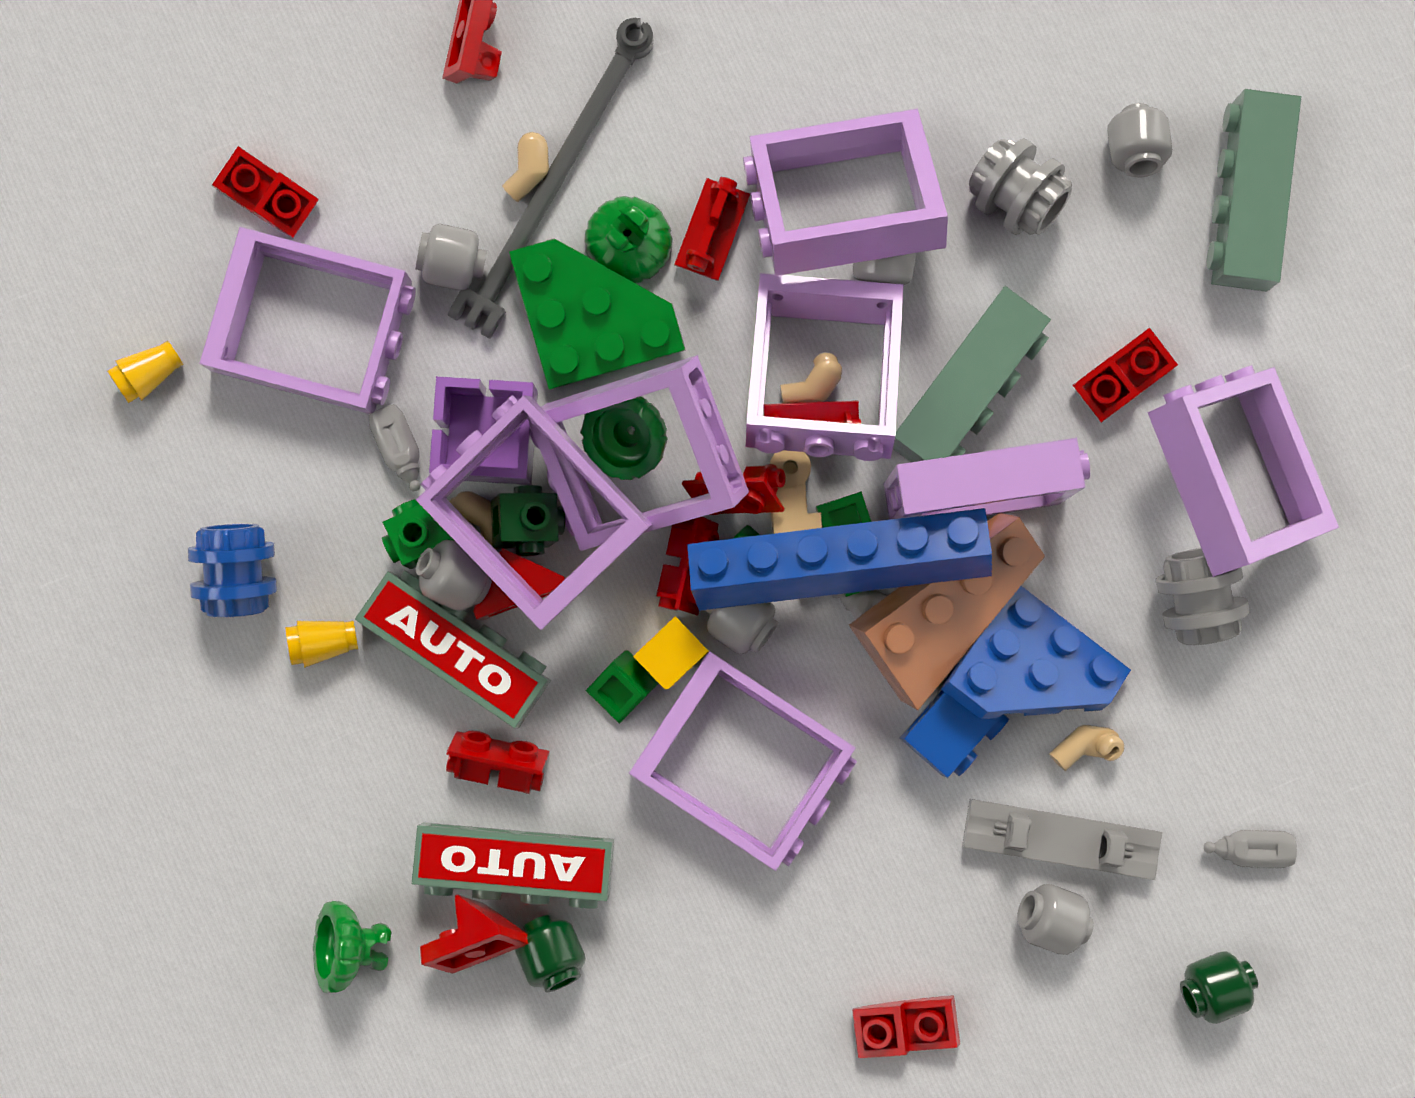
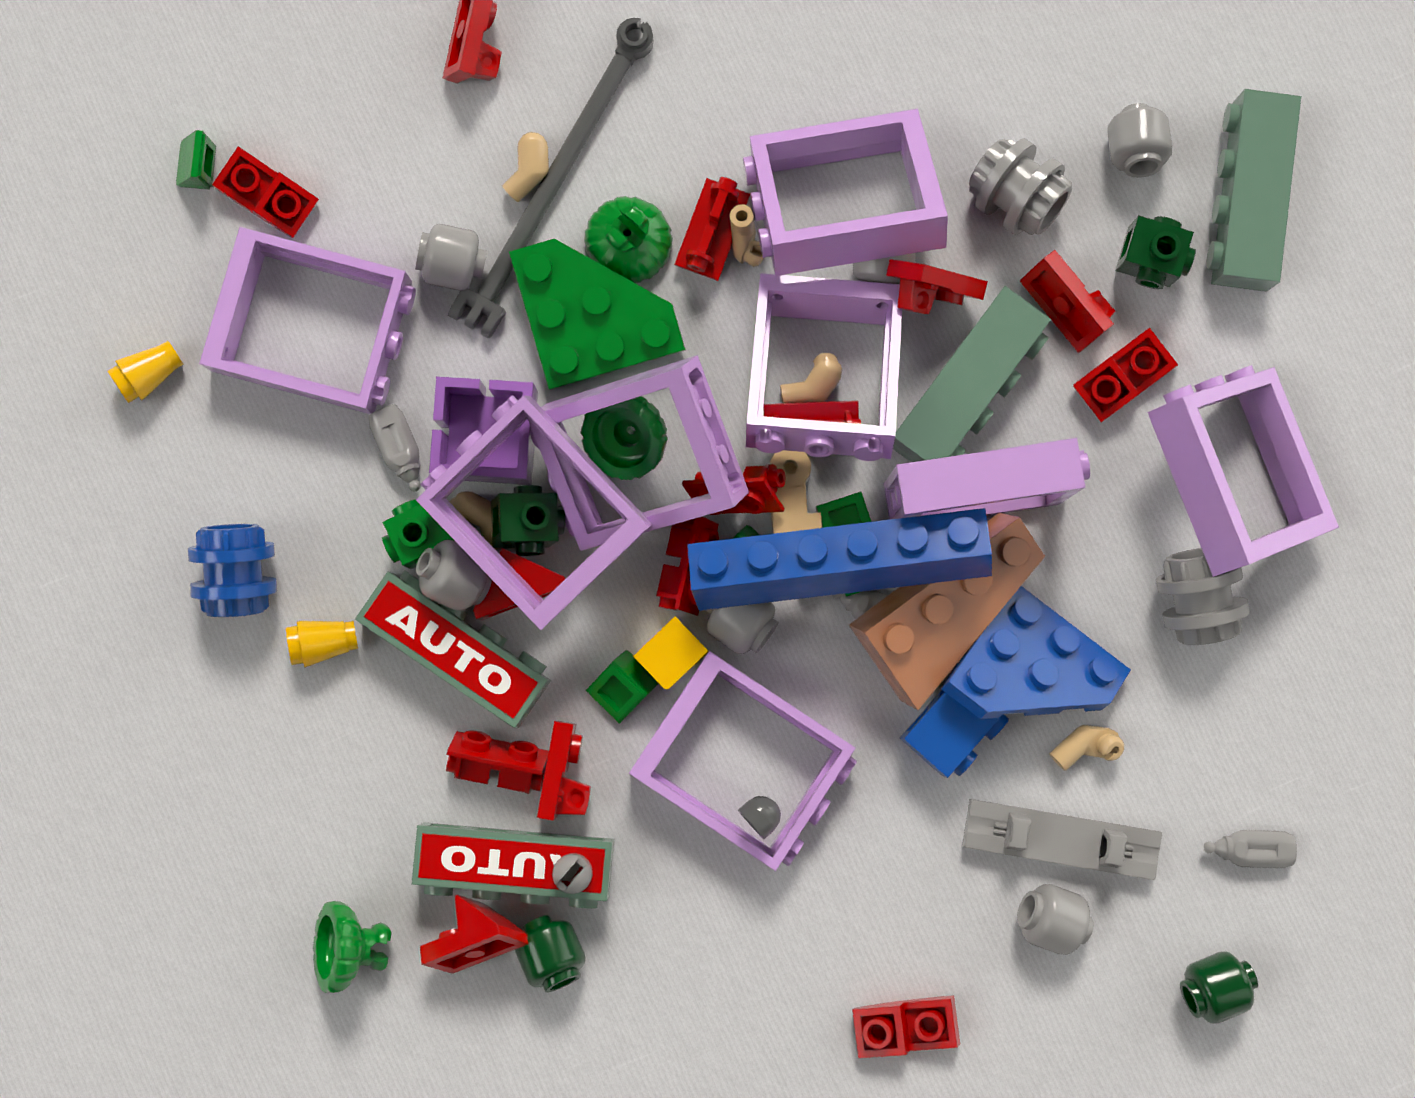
(196, 161): none -> green slope
(558, 792): none -> red hinge
(580, 881): none -> light grey hinge
(743, 236): none -> tan arm
(761, 815): none -> dark grey hinge
(924, 284): none -> red hinge
(1067, 303): none -> red hinge
(1156, 252): none -> dark green brick

